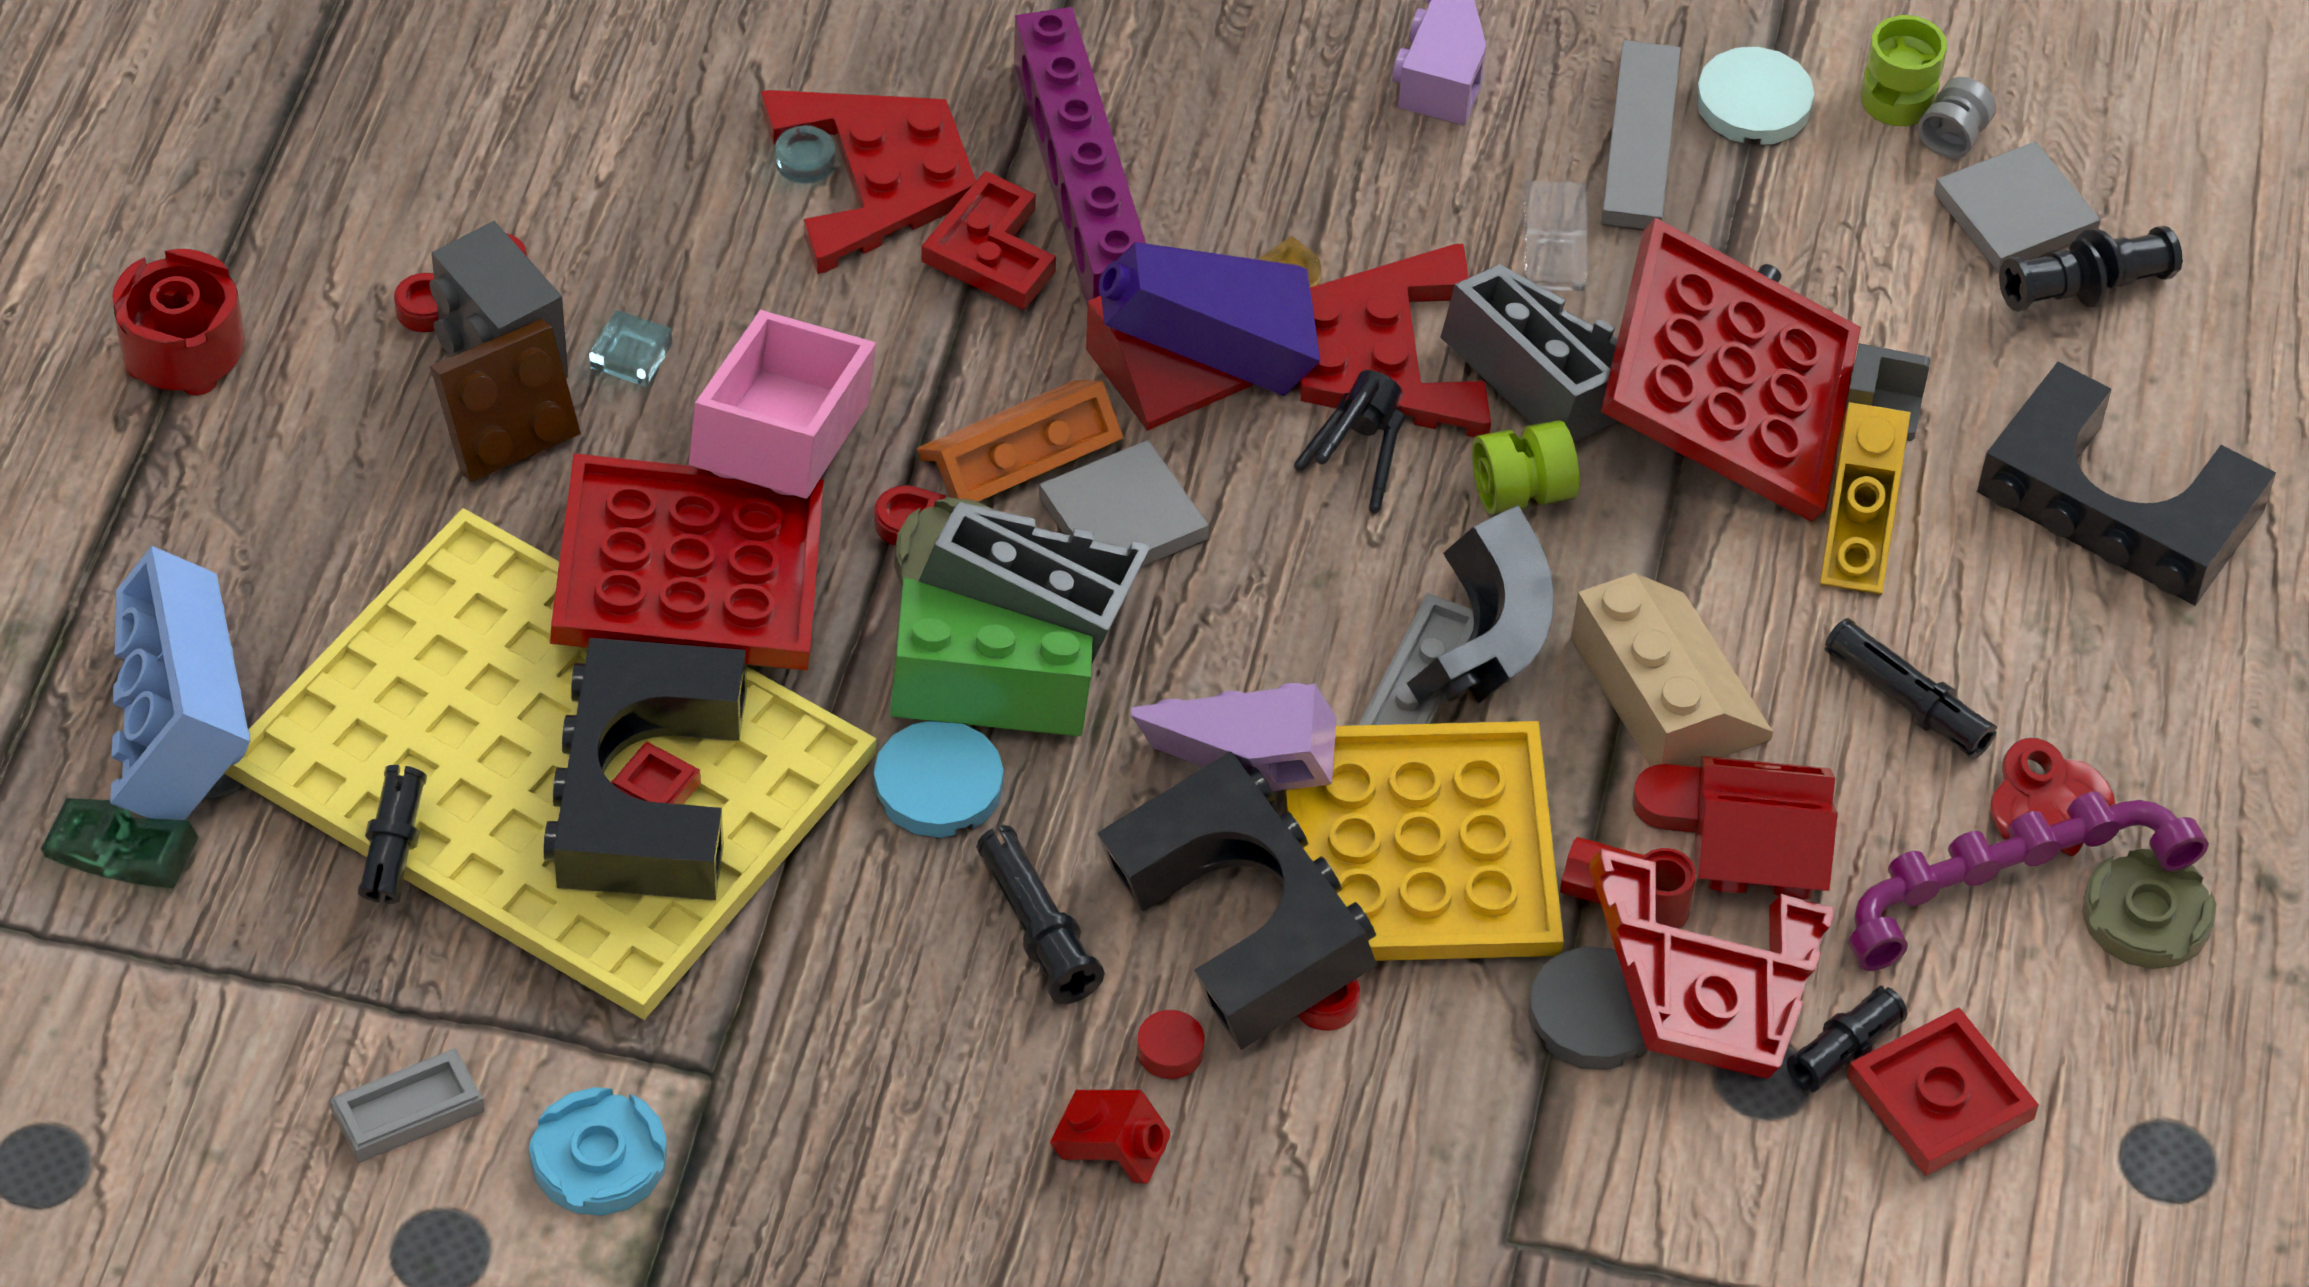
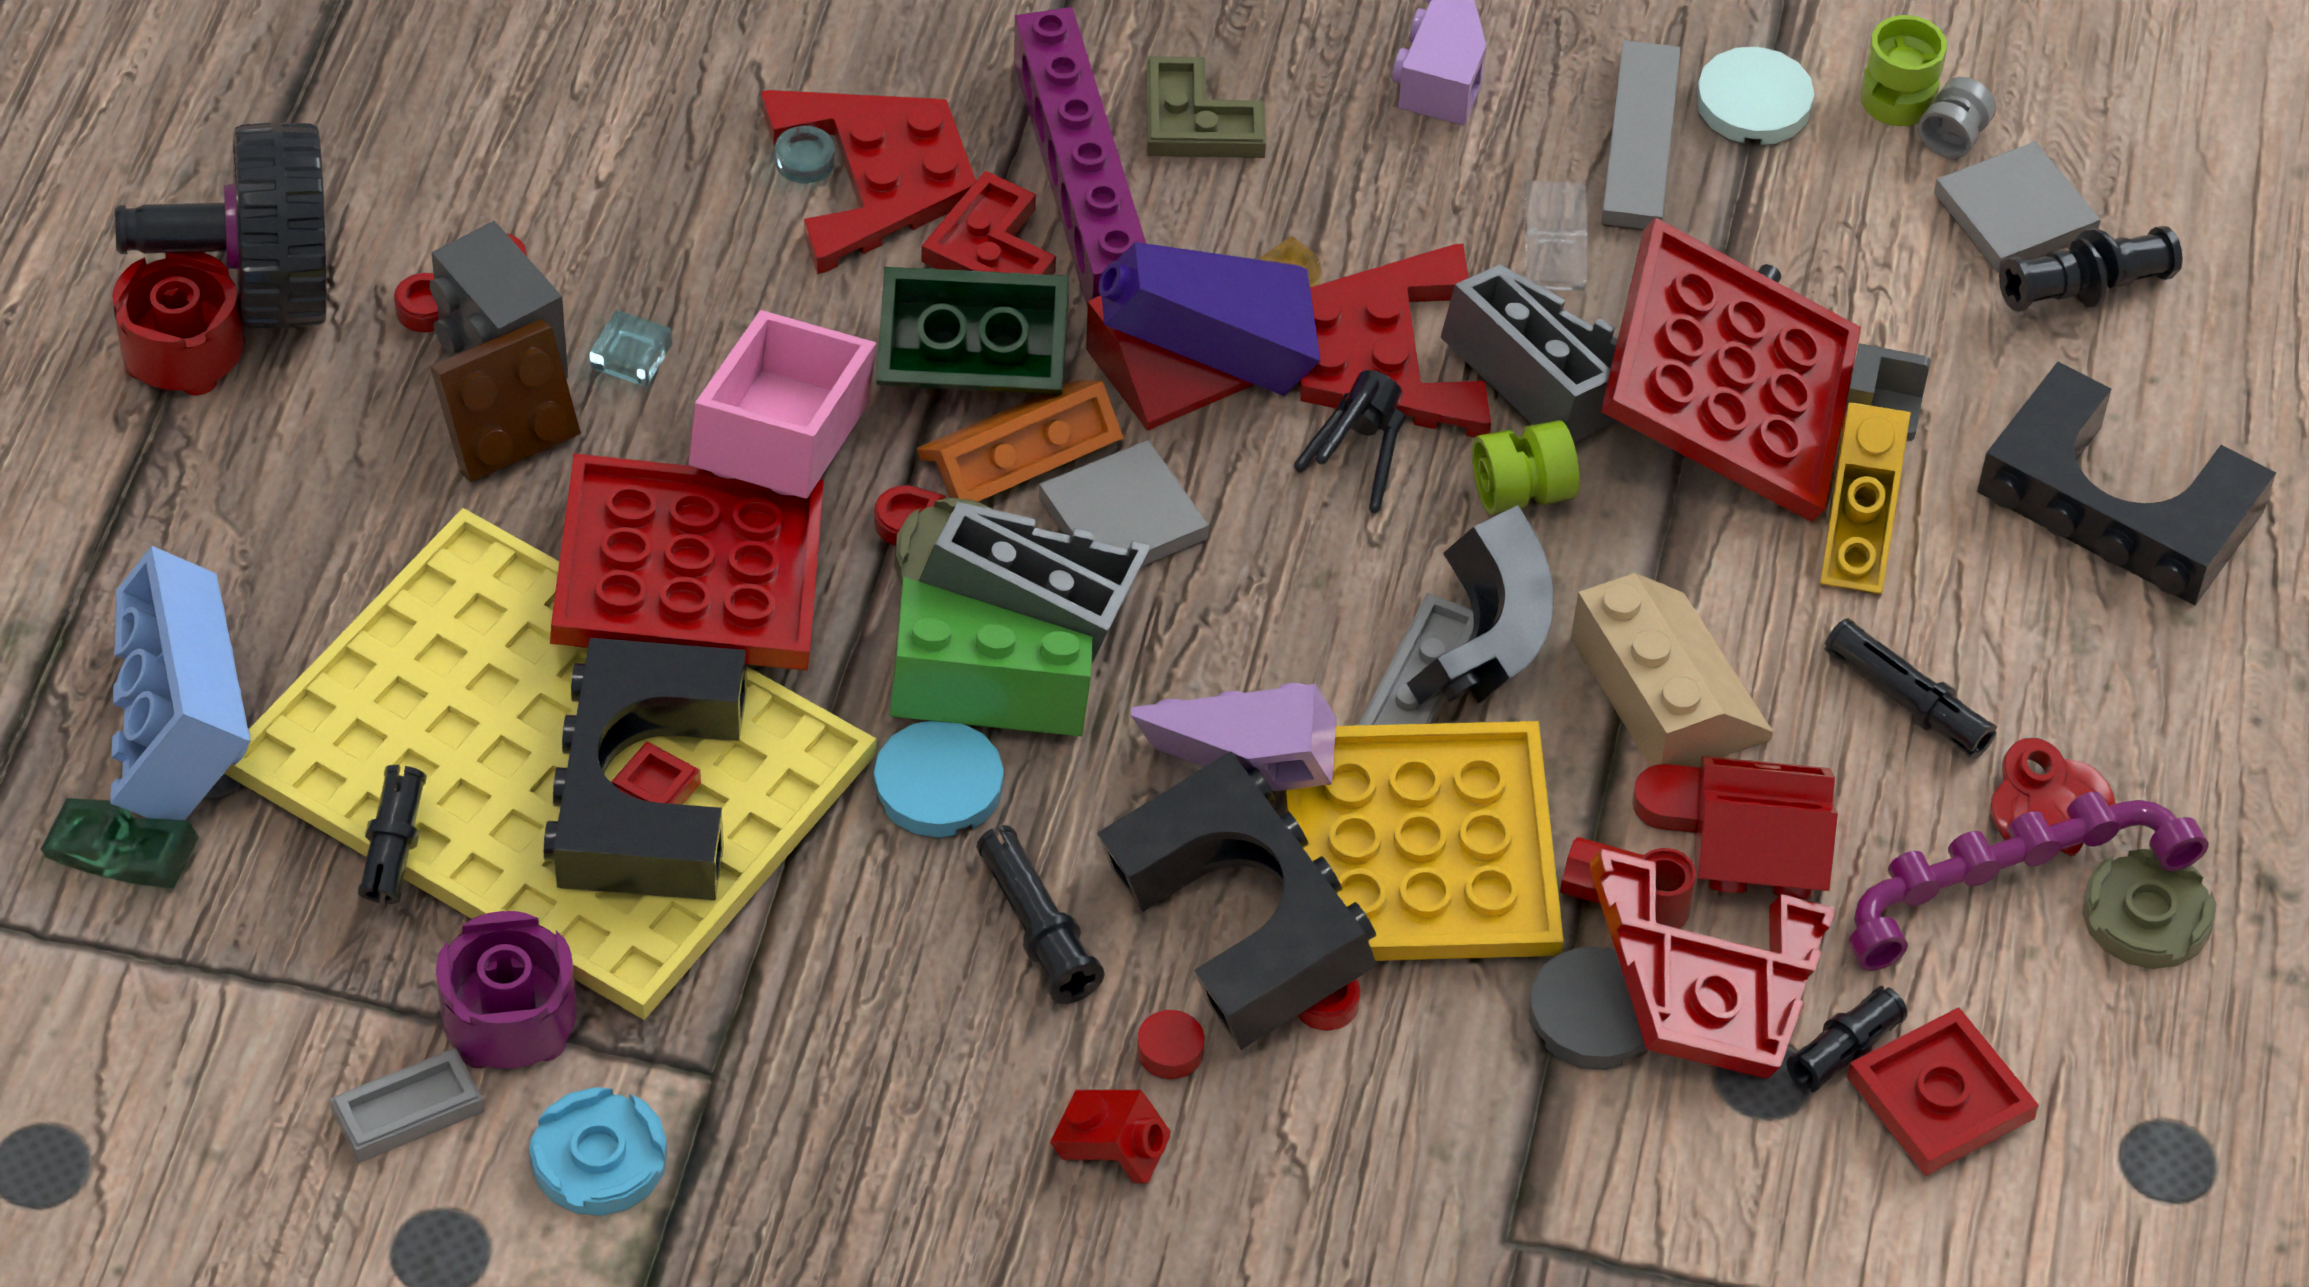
(266, 226): none -> black wheel
(506, 991): none -> magenta brick
(973, 330): none -> dark green slope
(1188, 124): none -> olive tile

